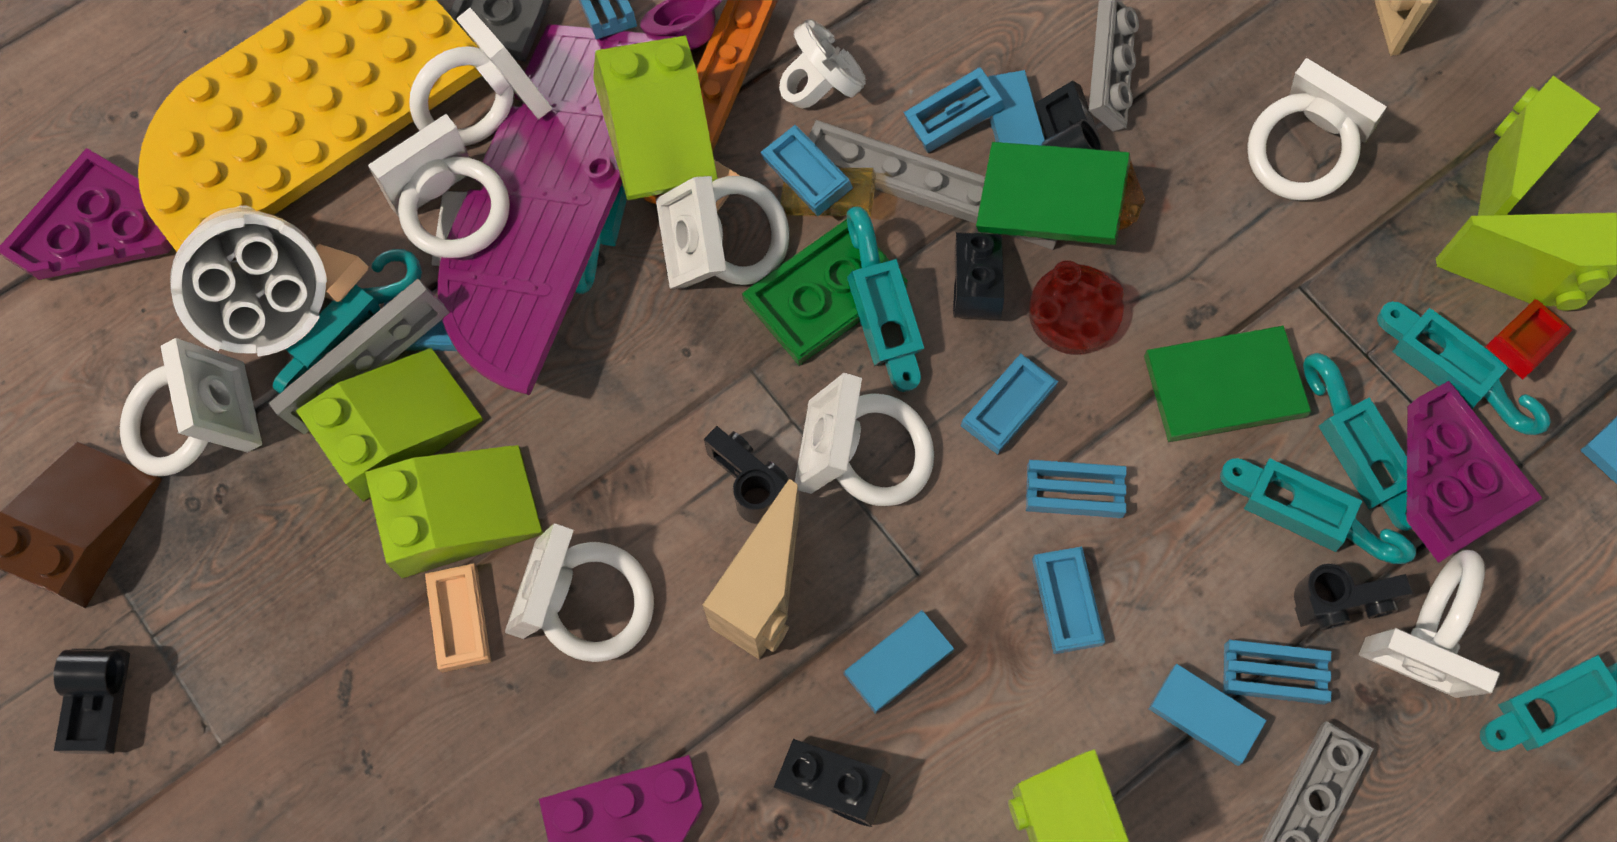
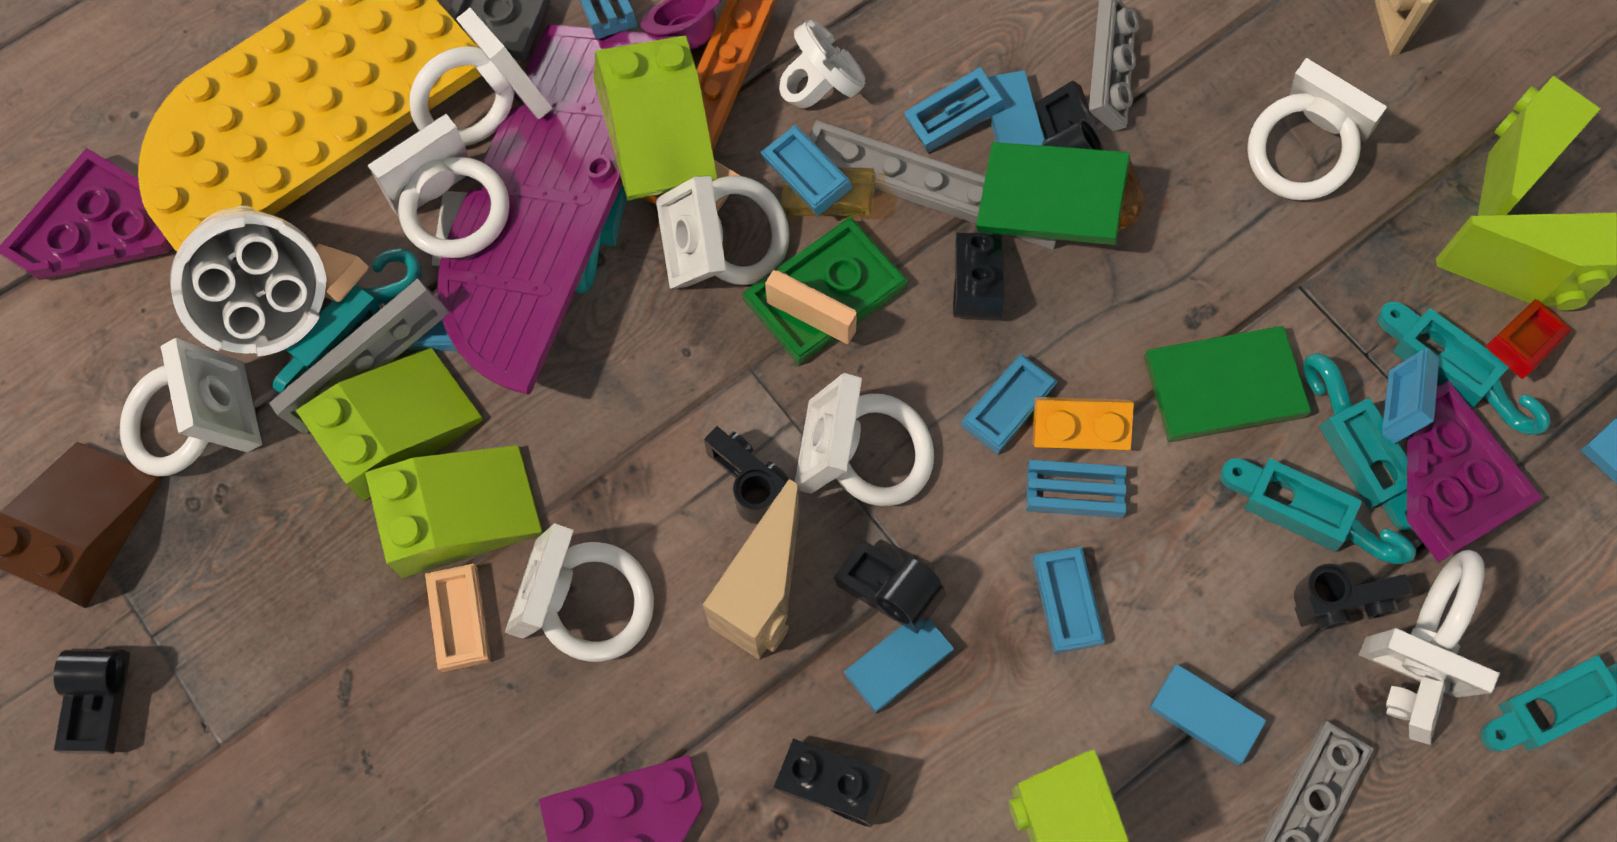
(811, 306): none -> light nougat tile
(880, 299): teal piece -> none
(897, 589): none -> black plate
(1076, 308): clear red tile -> none
(1082, 423): none -> light orange plate
(1320, 674): dark azure tile -> none
(1410, 396): none -> dark azure tile
(1419, 708): none -> white tile

